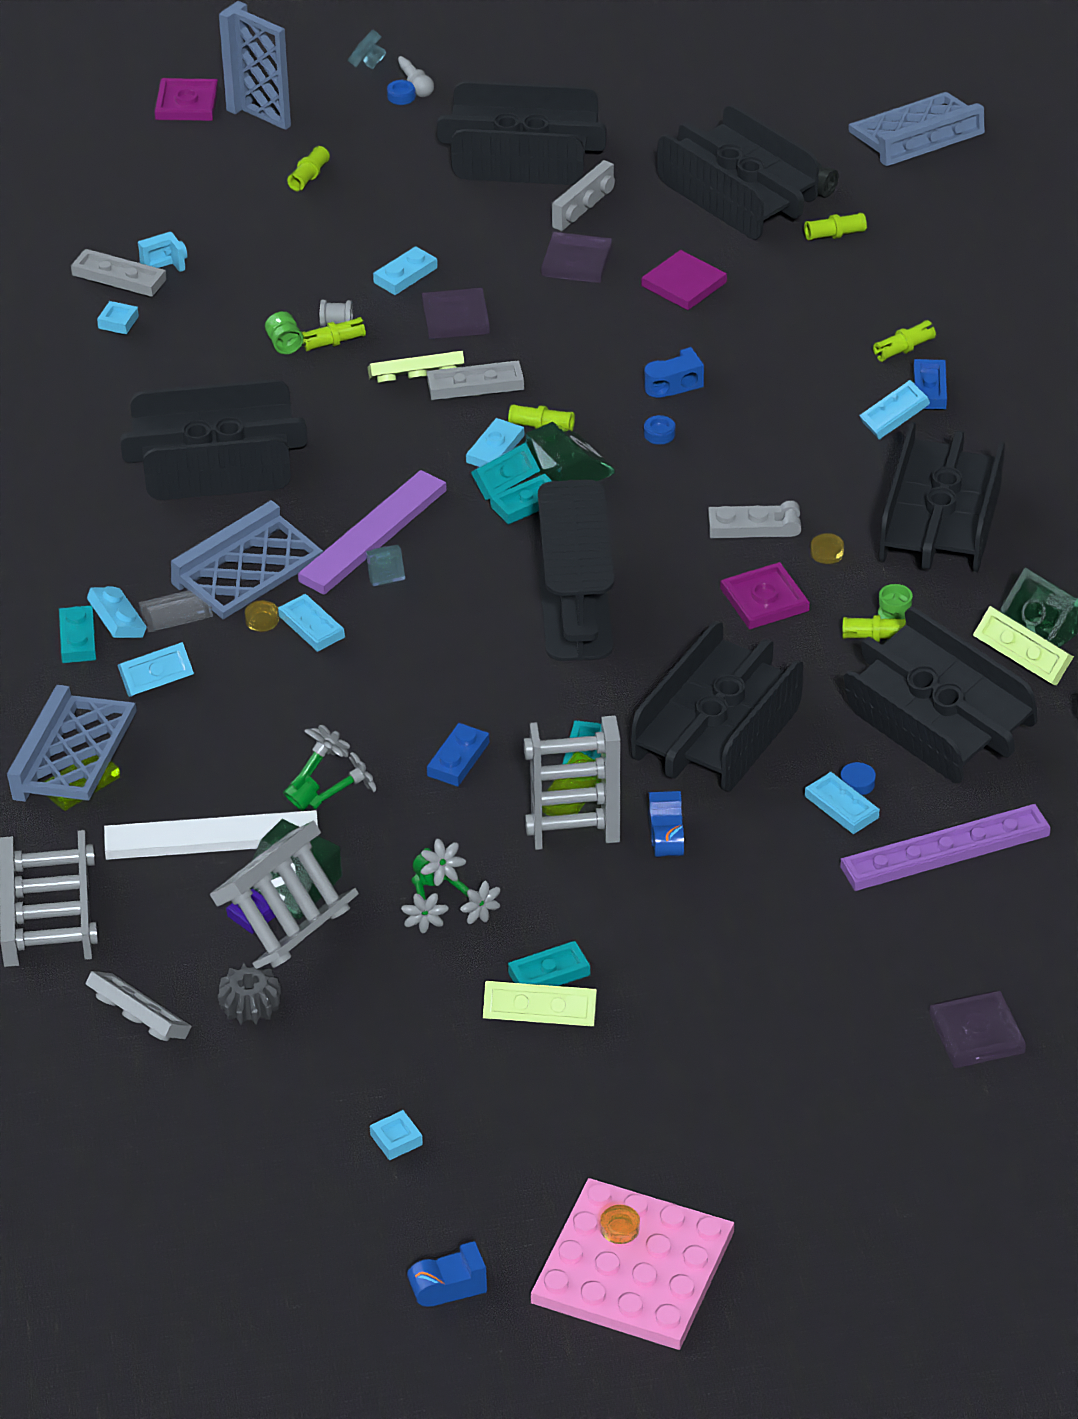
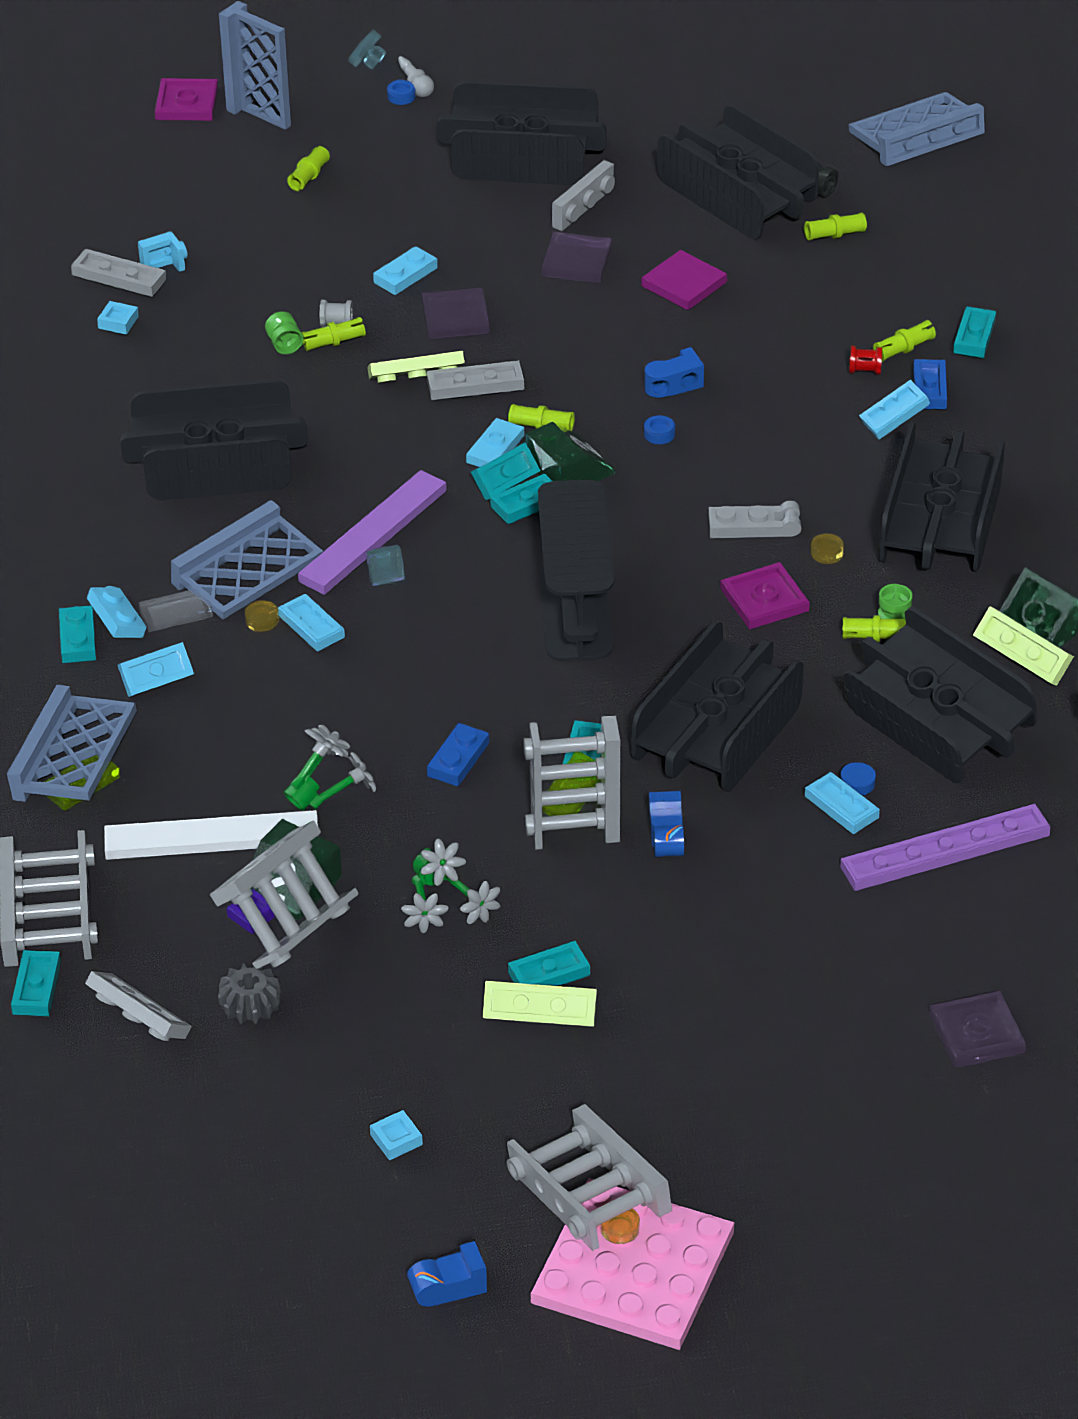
(36, 983): none -> teal plate
(606, 1150): none -> light grey fence
(858, 356): none -> red bush
(975, 332): none -> teal plate

